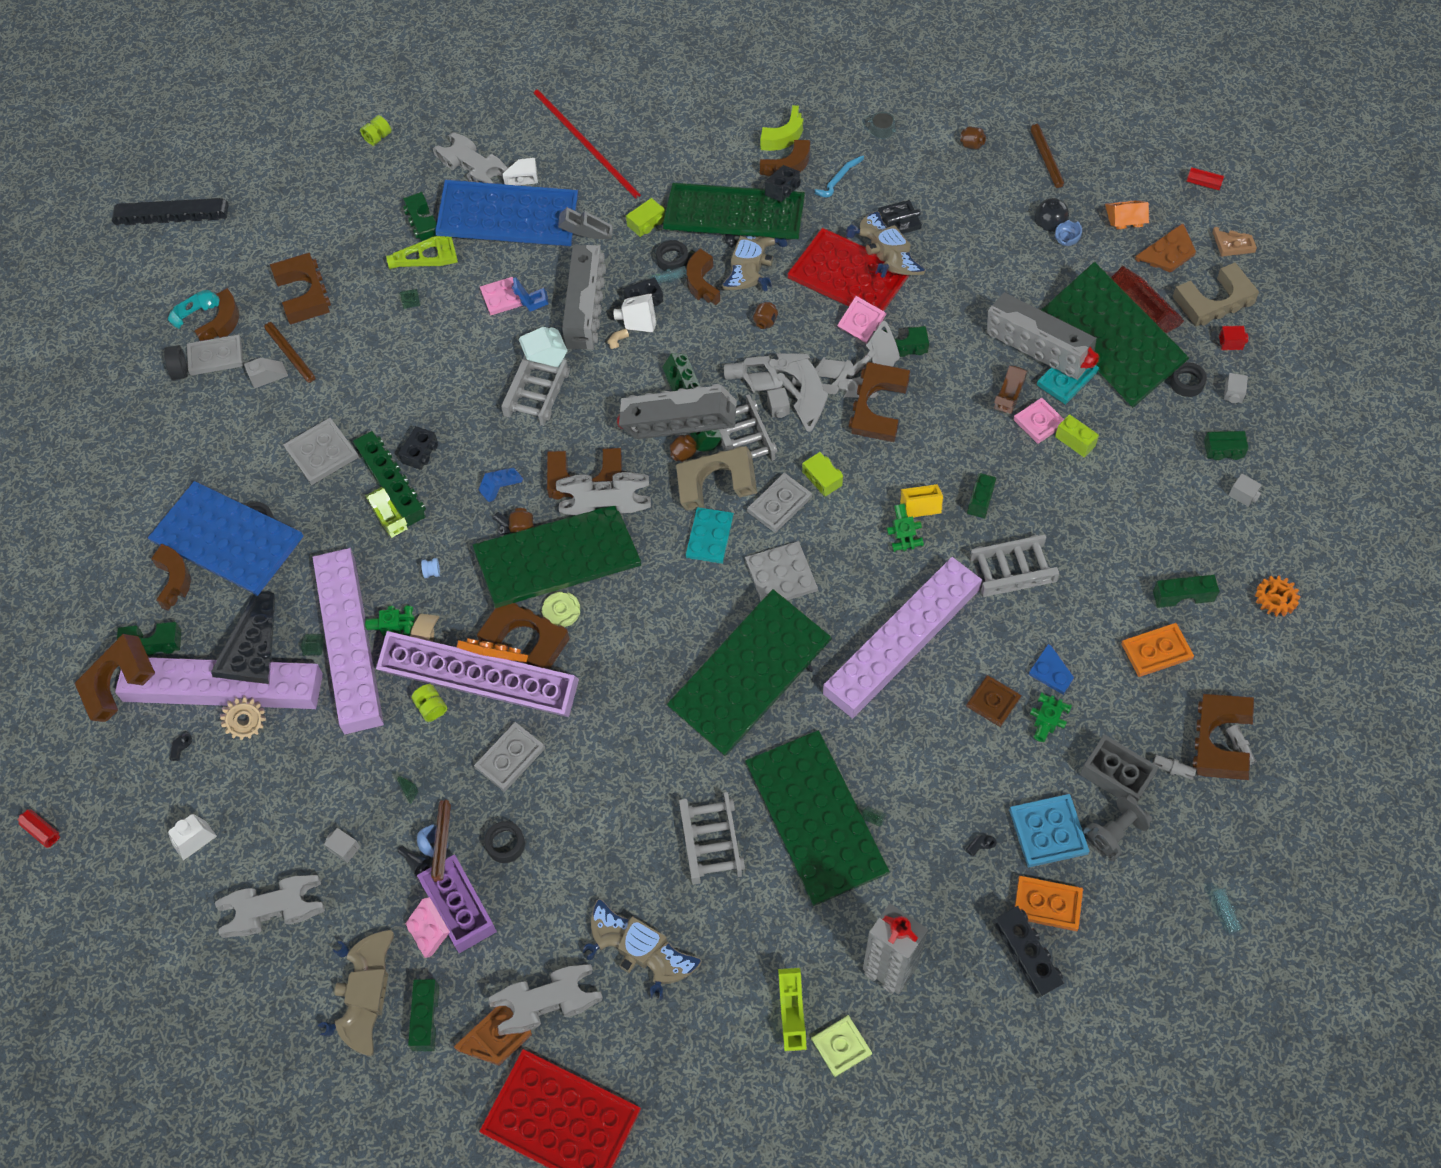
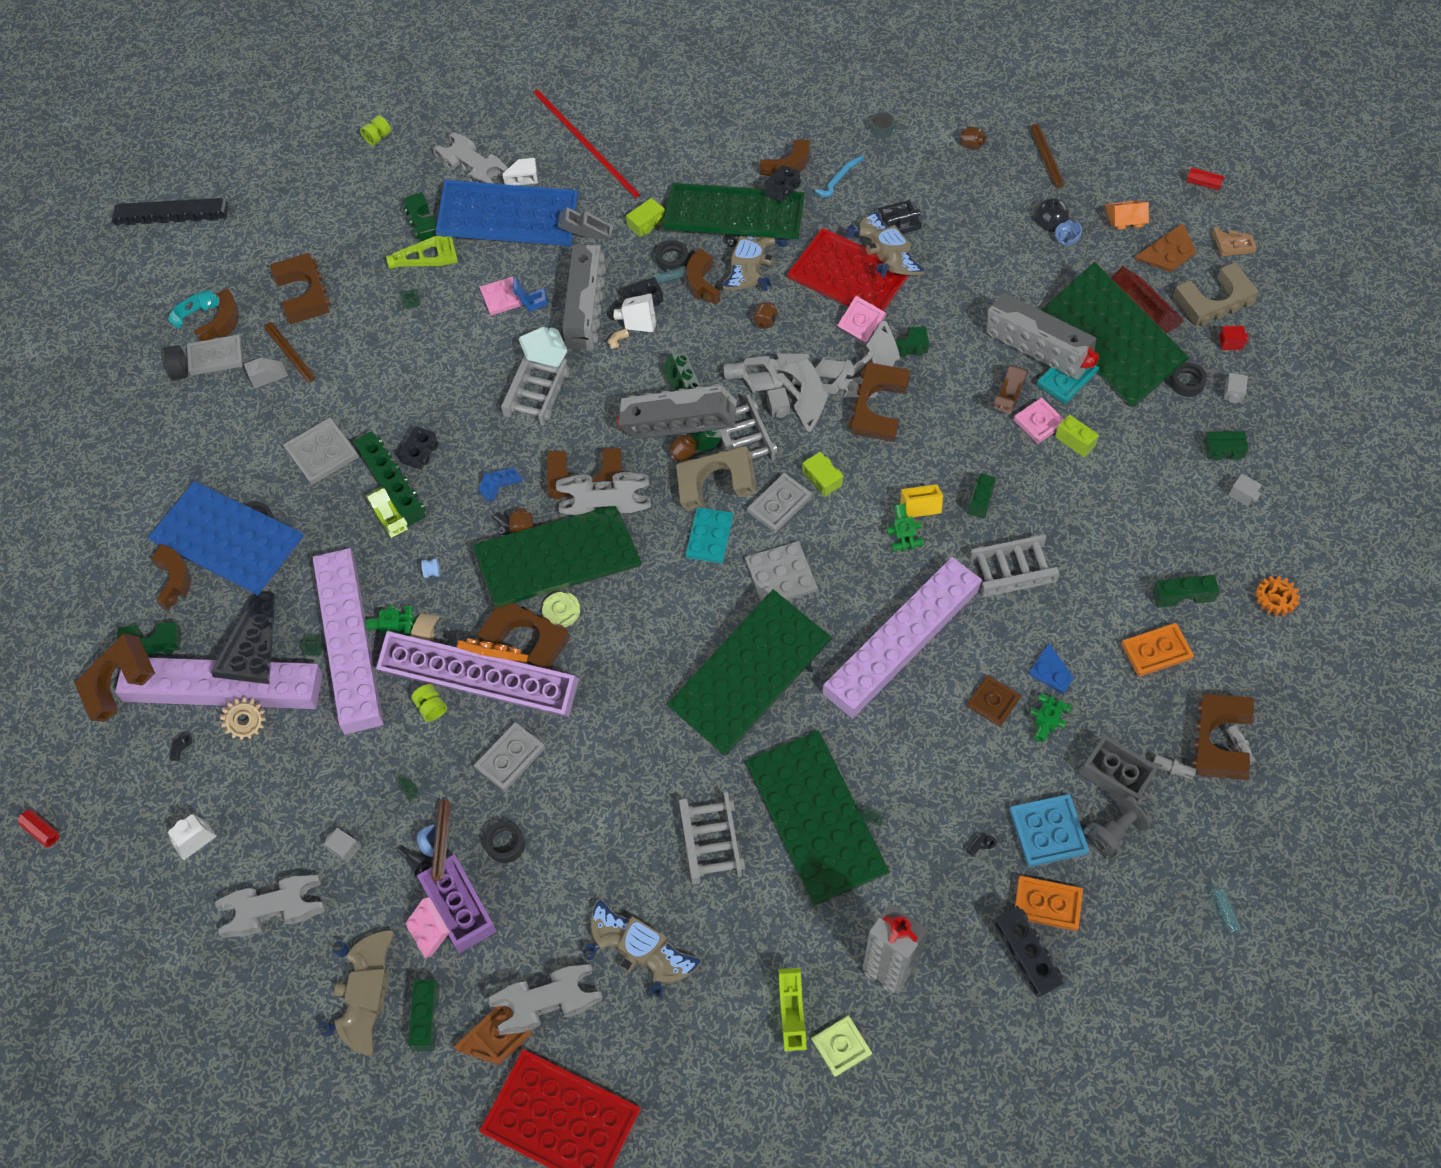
(784, 136): lime arch -> none

